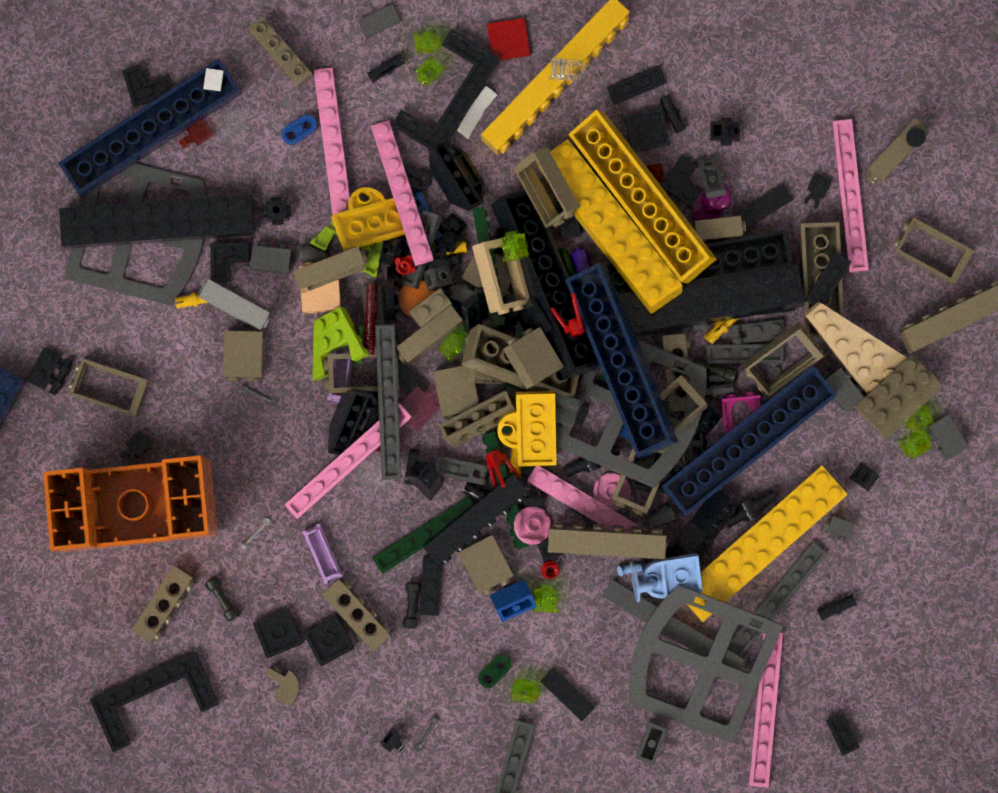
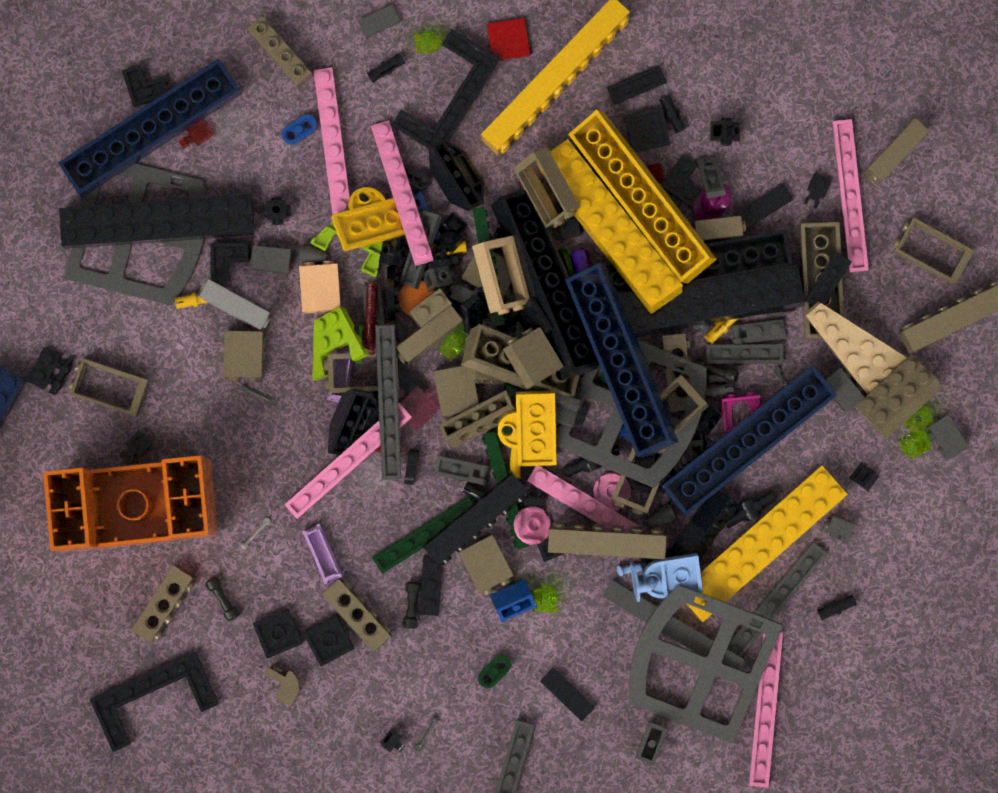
(213, 79): white sticker -> none
(330, 269): dark tan window -> none
(404, 270): red plate -> none
(425, 478): black slope -> none
(432, 65): clear neon green brick -> none
(476, 111): white sticker -> none
(494, 461): red plant -> none
(514, 246): clear neon green brick -> none
(530, 687): clear neon green brick -> none
(552, 574): red plate -> none
(565, 69): clear piece -> none
(575, 325): red plant -> none
(808, 341): dark tan window -> none
(842, 733): black plate -> none
(915, 137): black tile -> none

